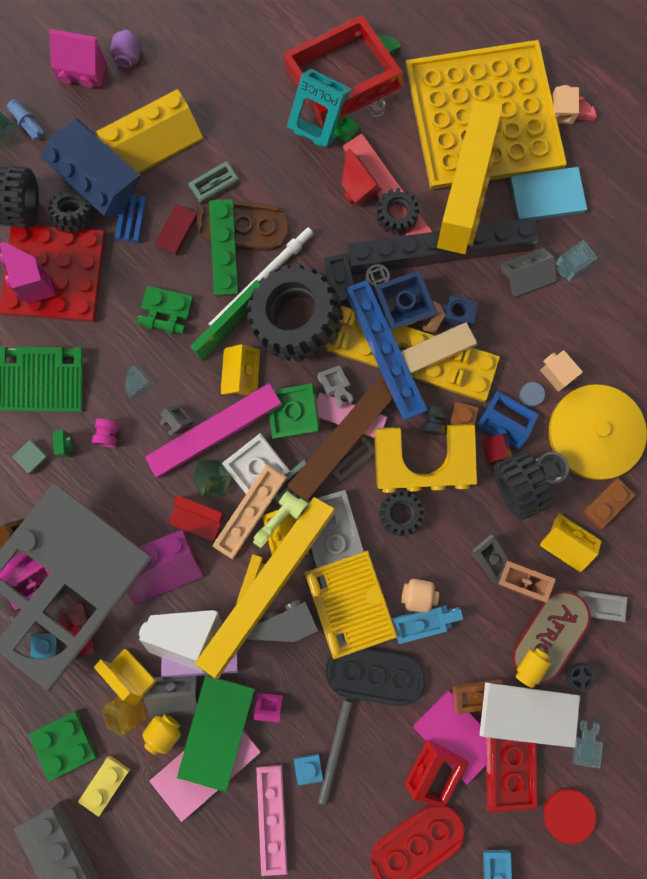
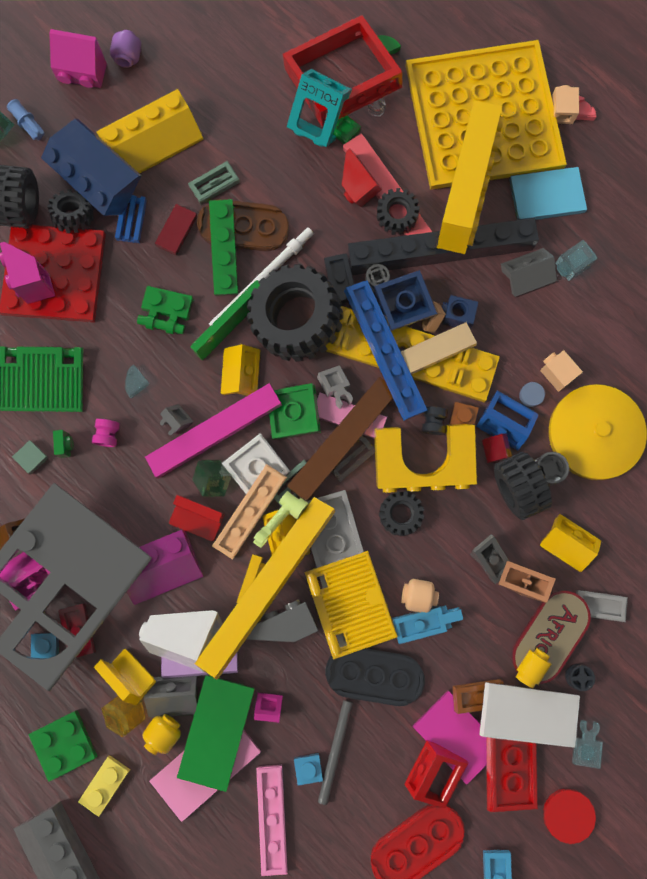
(608, 503): dark orange plate -> none

